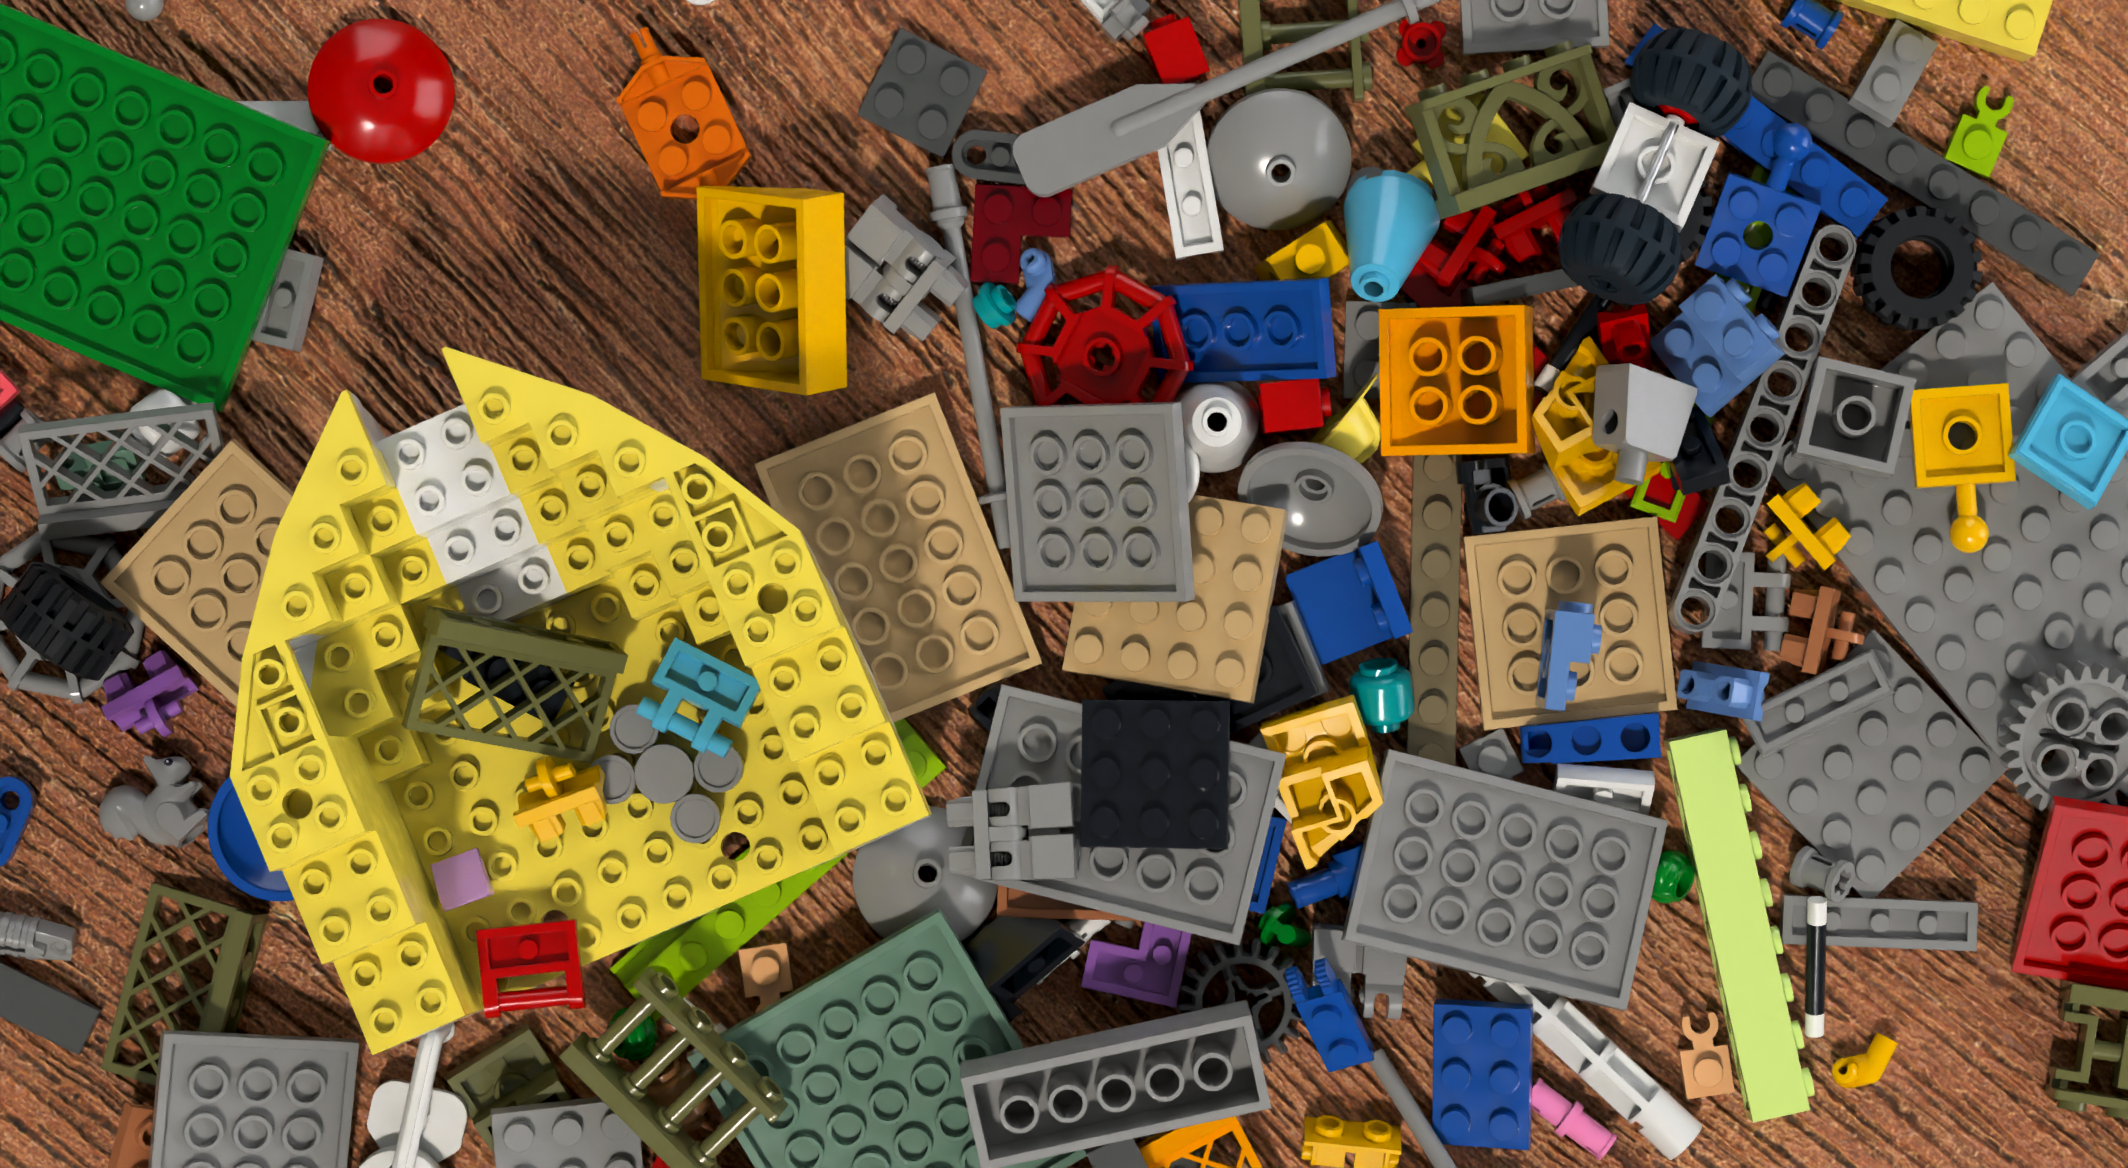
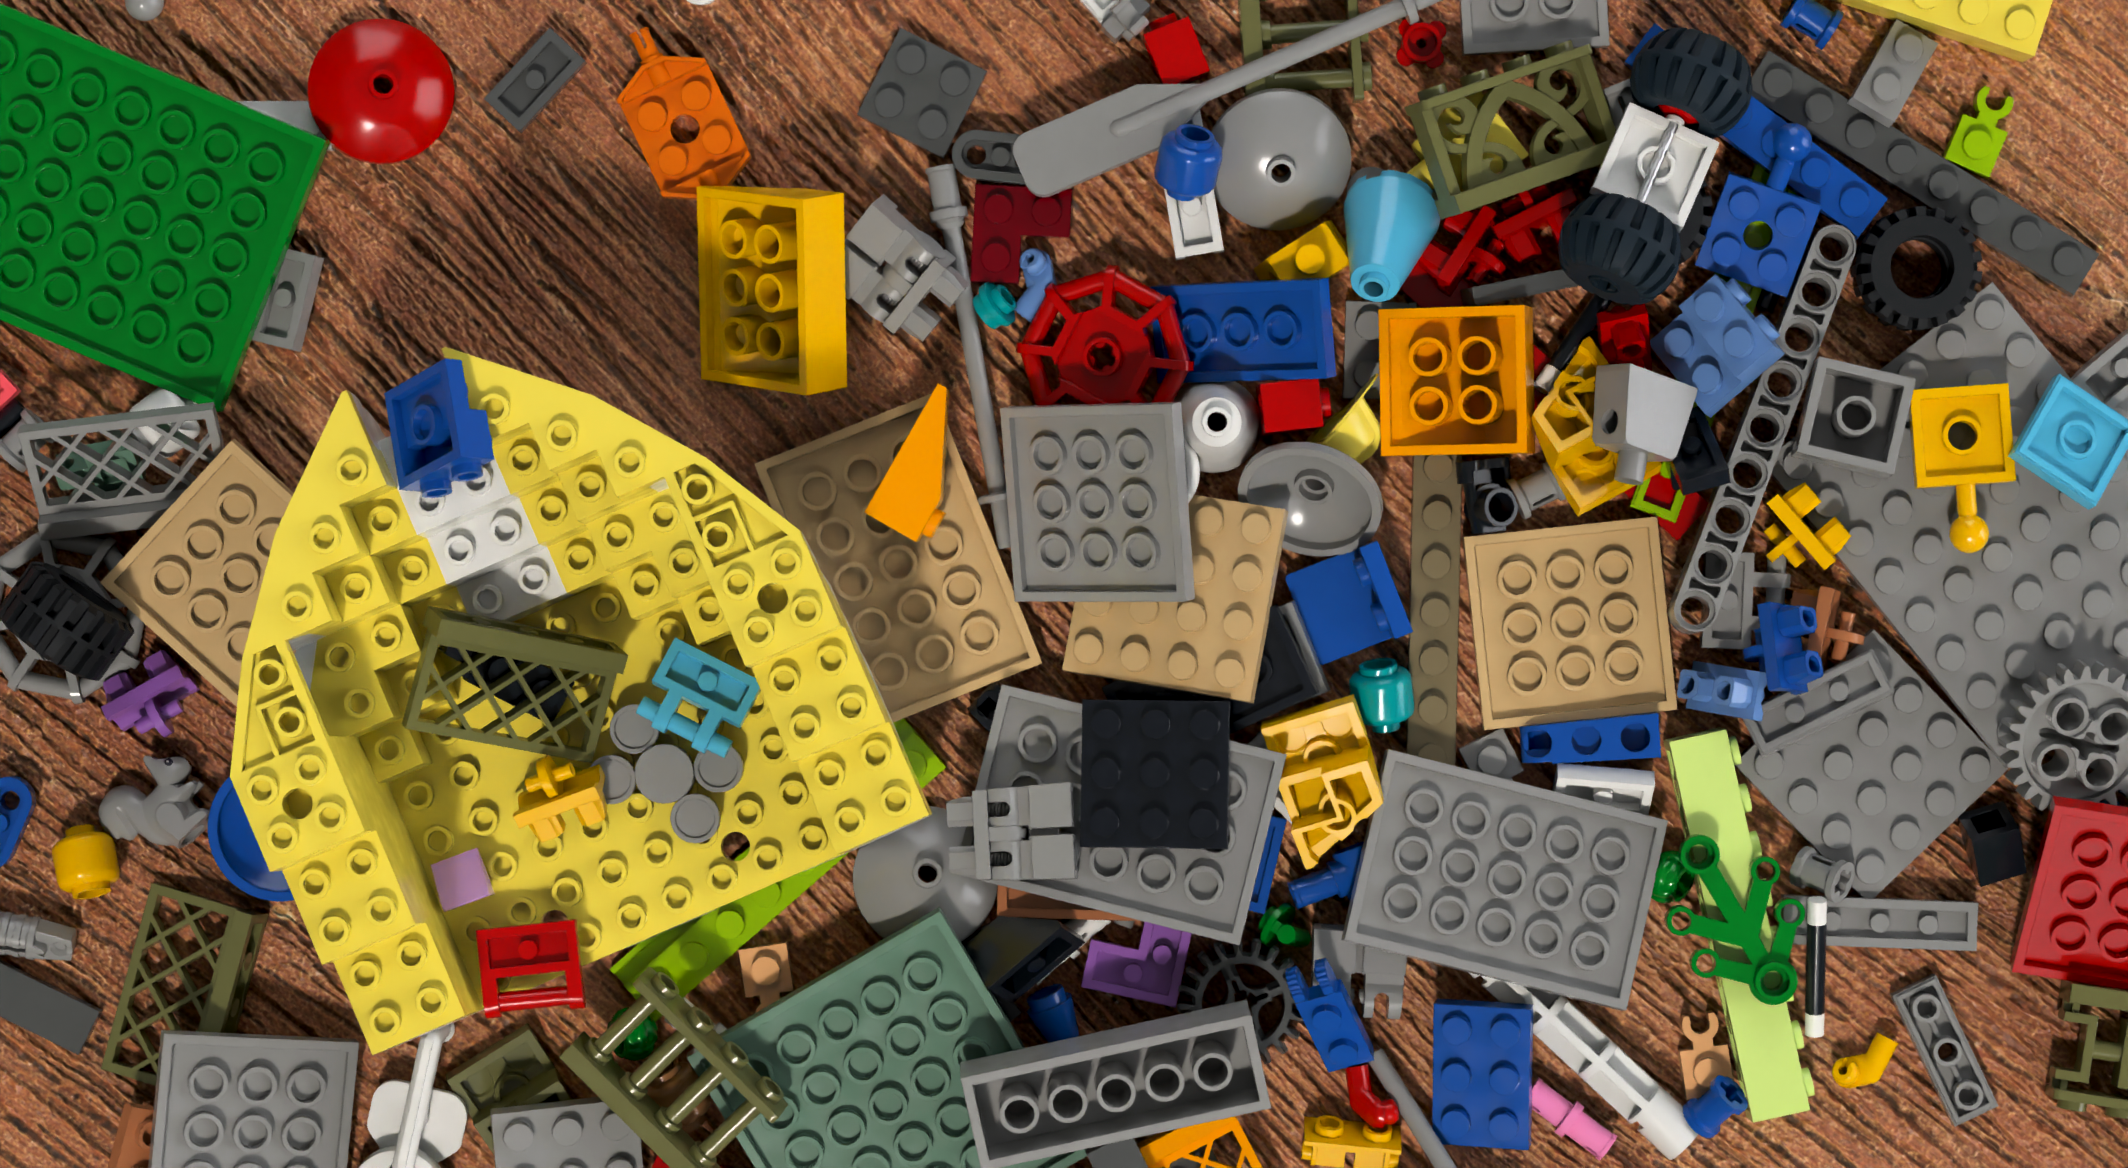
(85, 862): none -> yellow head
(436, 432): none -> blue plate
(535, 80): none -> dark grey plate
(915, 481): none -> light orange slope
(1053, 1013): none -> blue cone
(1188, 162): none -> blue head
(1365, 1102): none -> red arm
(1566, 638): medium blue plate -> none
(1715, 1106): none -> blue bush
(1741, 926): none -> green plant
(1781, 650): none -> blue hips
(1930, 1024): none -> light grey tile
(1992, 843): none -> black brick

